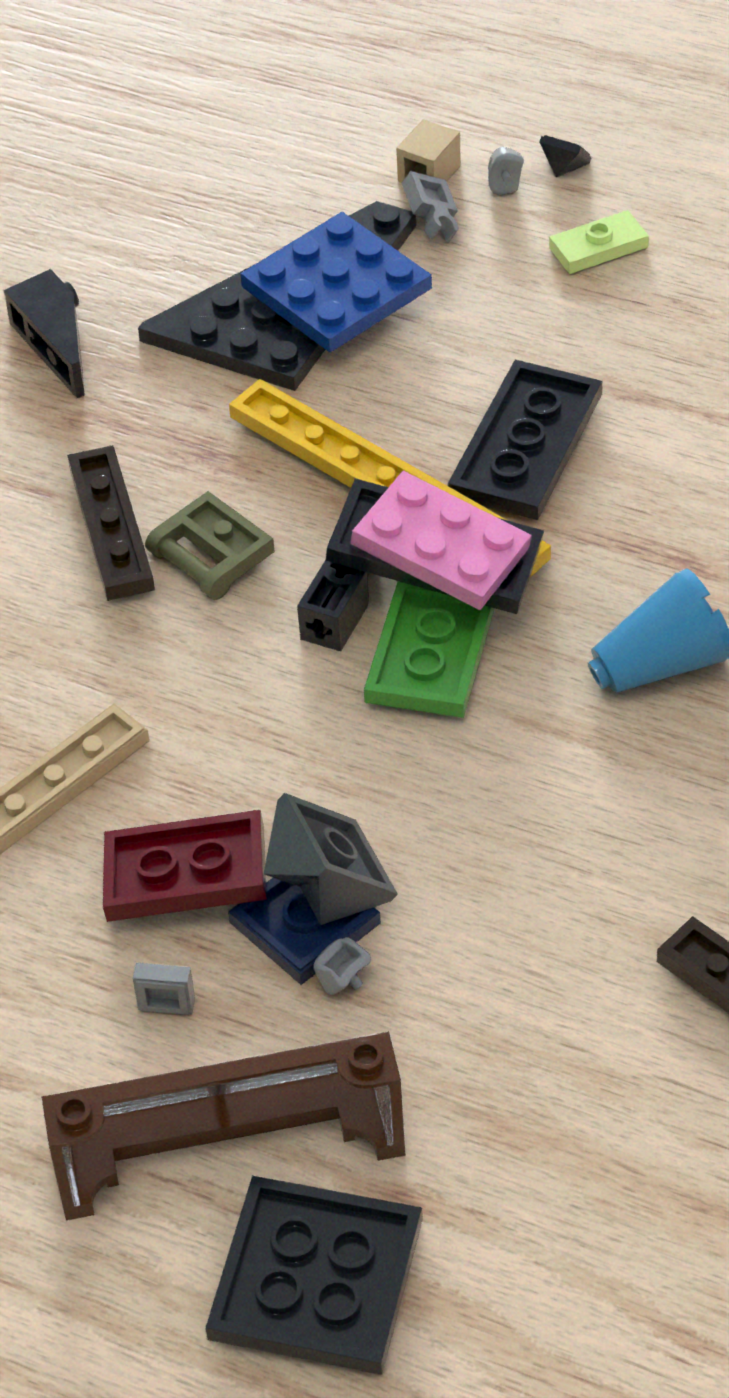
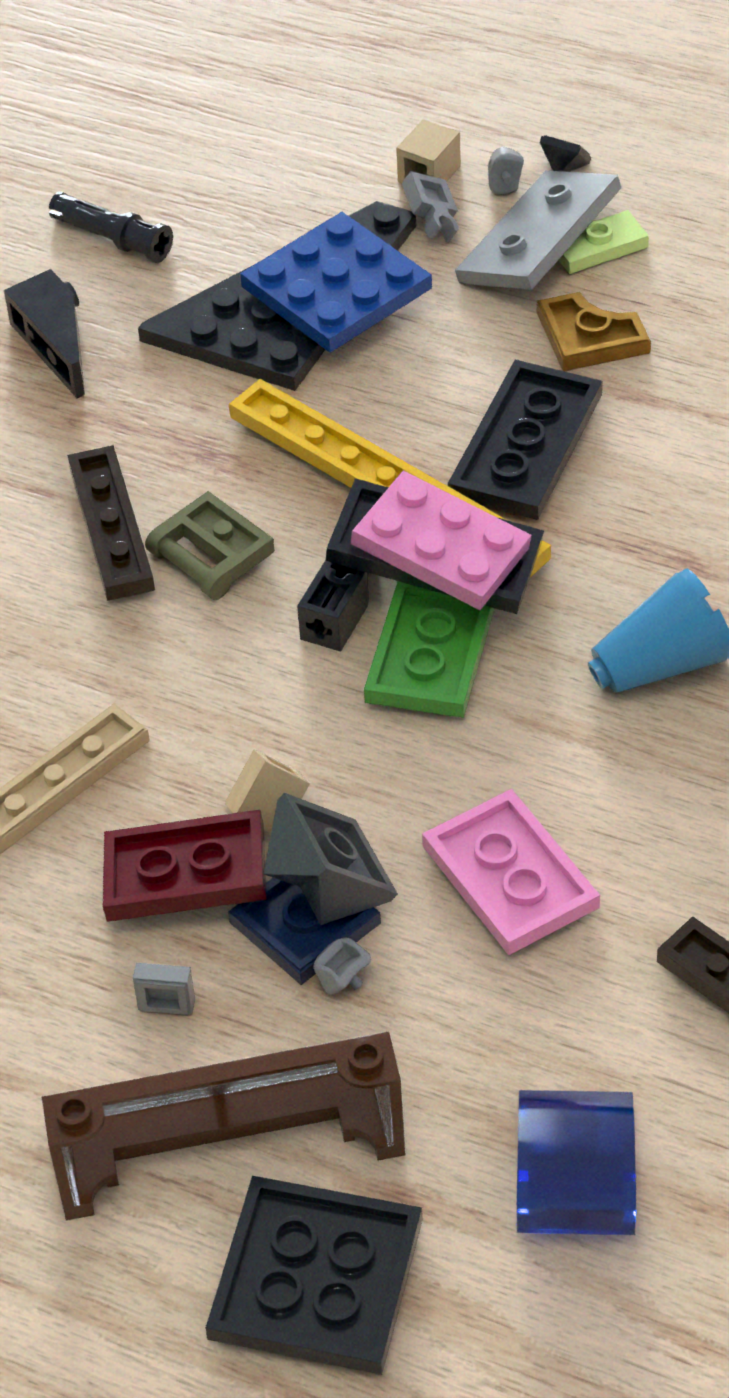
(126, 230): none -> black pin
(261, 786): none -> tan panel
(510, 871): none -> bright pink plate
(538, 229): none -> light grey plate
(576, 1162): none -> clear blue slope
(588, 335): none -> pearl gold tile

